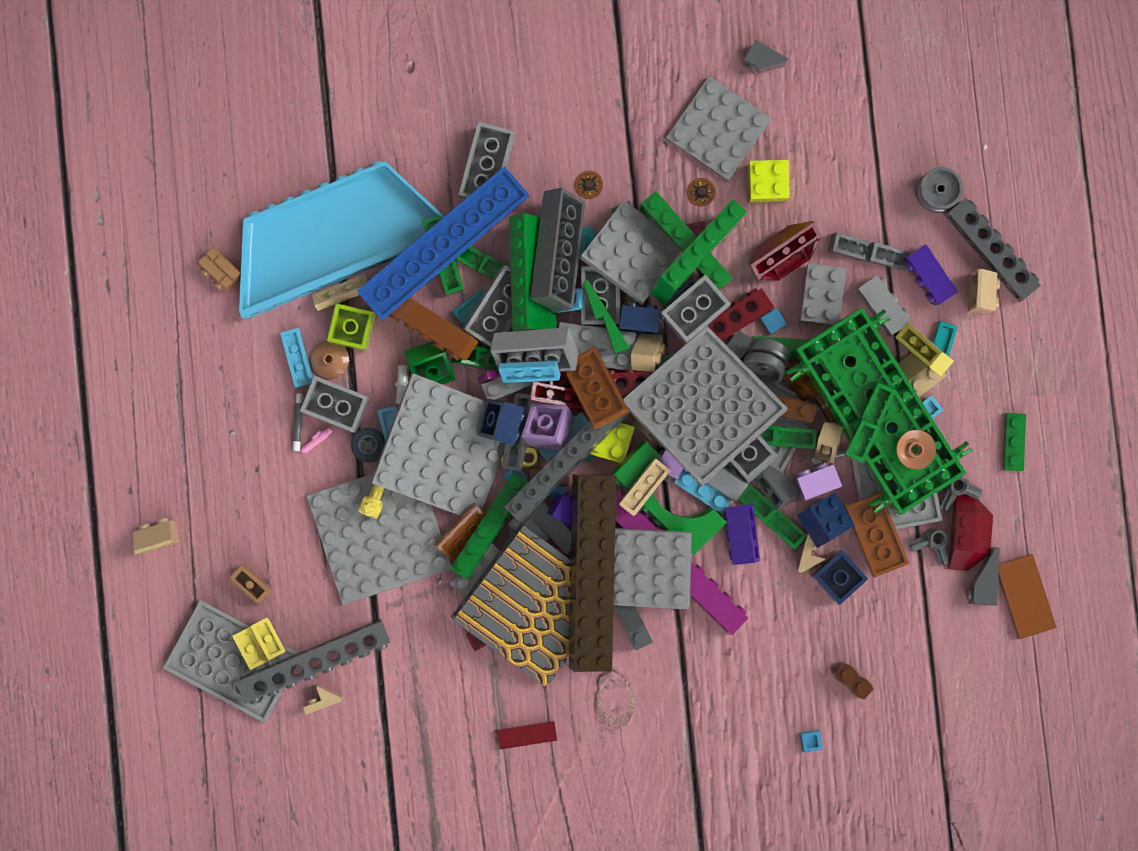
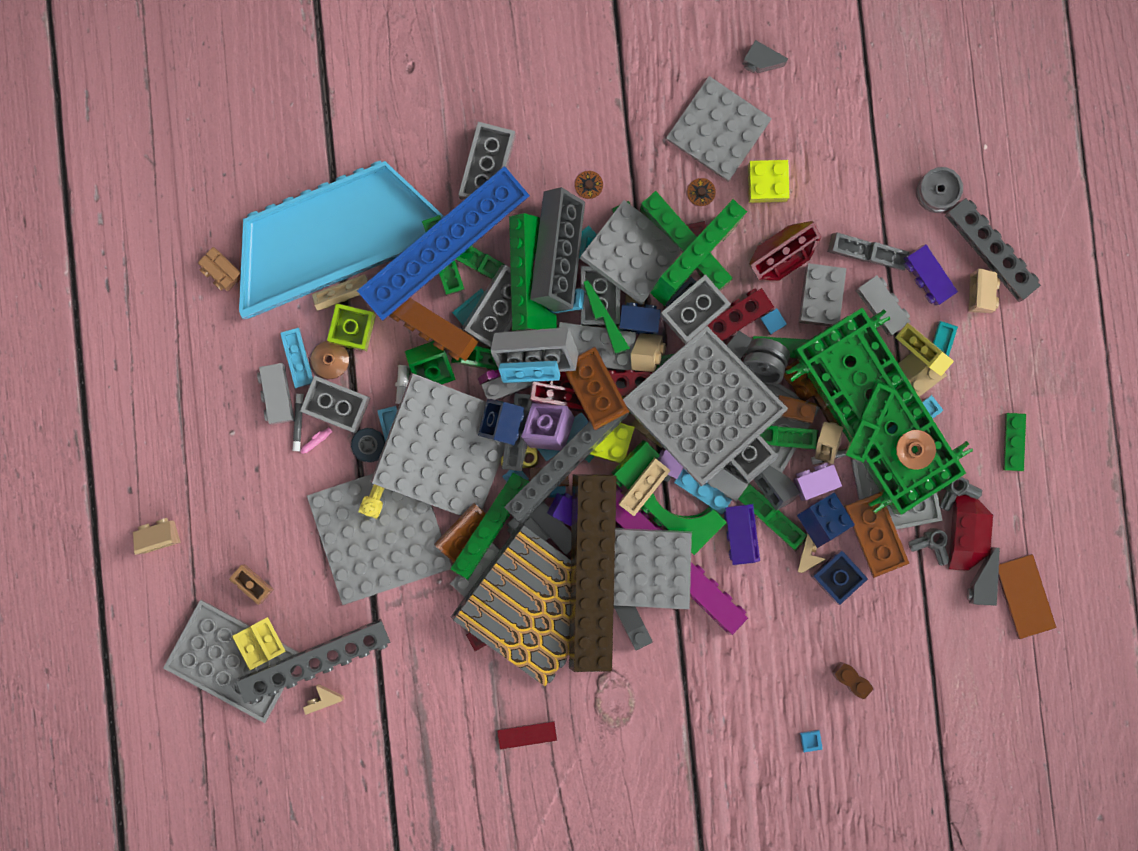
(275, 394): none -> light grey brick

